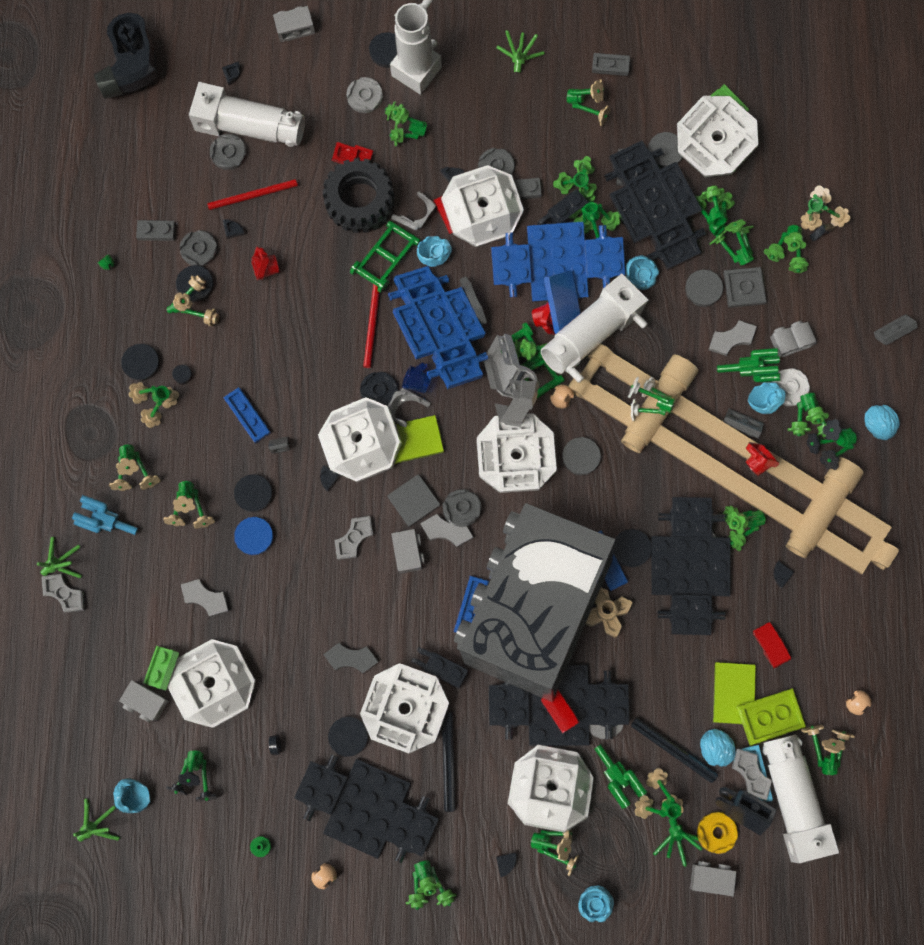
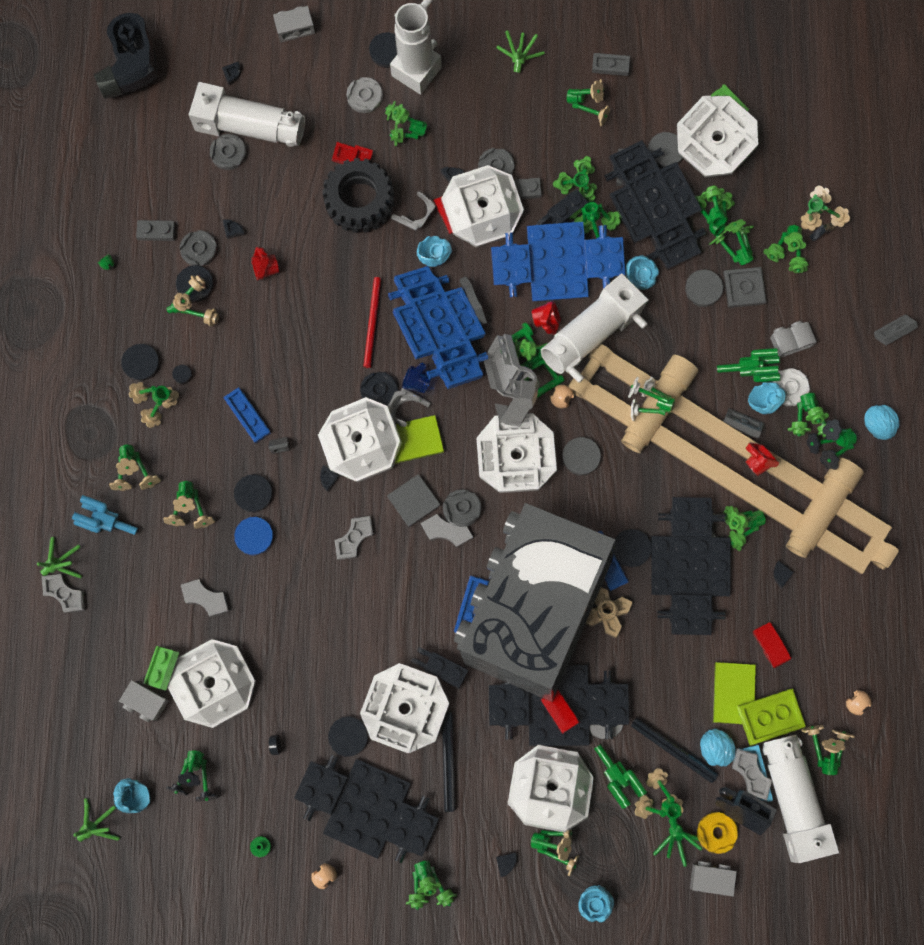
(252, 194): red piece -> none
(342, 657): dark grey tile -> none
(382, 283): green piece -> none
(406, 551): light grey brick -> none
(562, 299): blue tile -> none
(740, 335): light grey tile -> none

